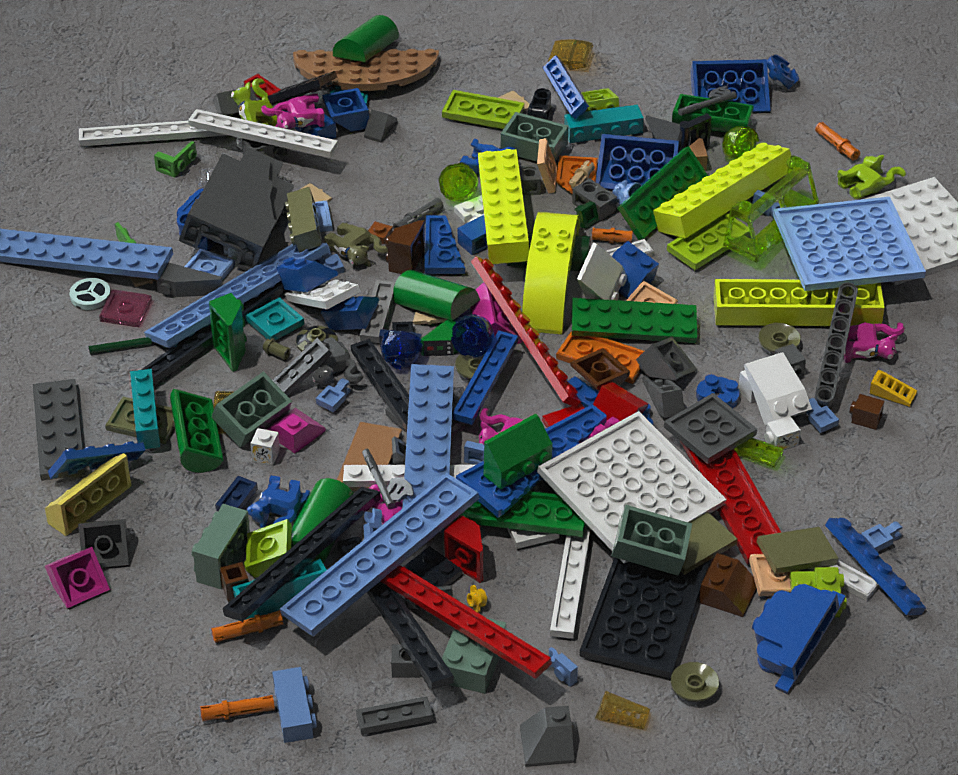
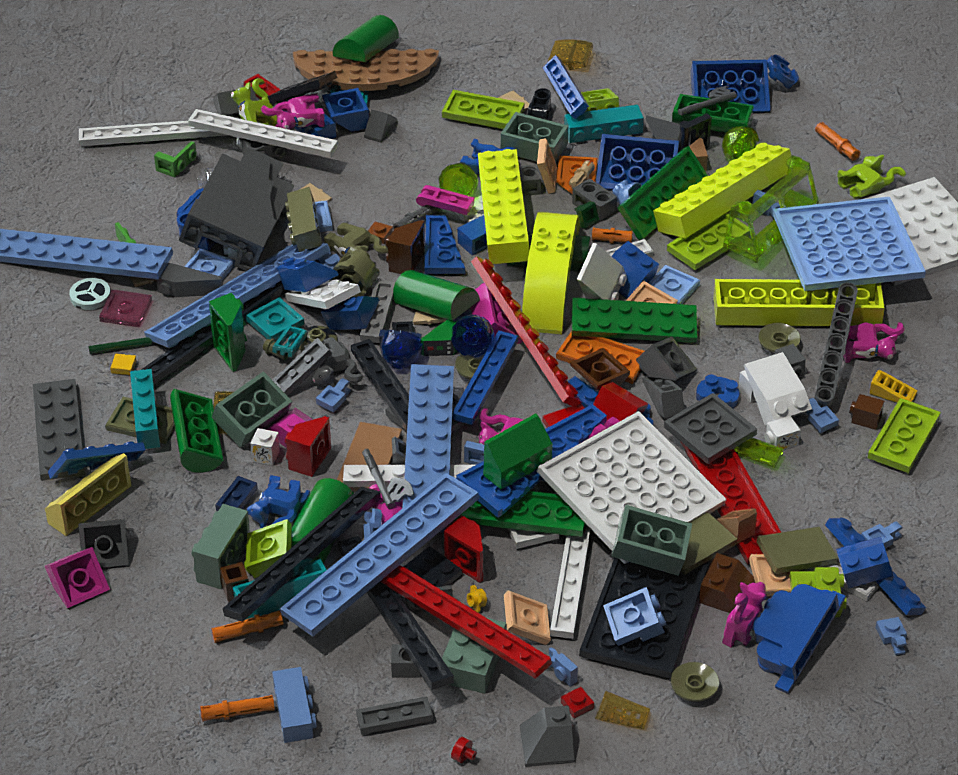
(123, 364): none -> yellow tile
(297, 337): none -> teal tile
(308, 445): none -> red slope
(357, 269): none -> olive brick
(445, 200): none -> dark pink plate
(463, 750): none -> red tile
(527, 617): none -> light nougat plate
(578, 702): none -> red plate
(635, 617): none -> medium blue plate
(675, 283): none -> light blue tile
(740, 523): none -> medium nougat slope
(743, 615): none -> dark pink animal
(864, 562): none -> blue slope
(892, 632): none -> medium blue plate
(904, 435): none -> lime plate

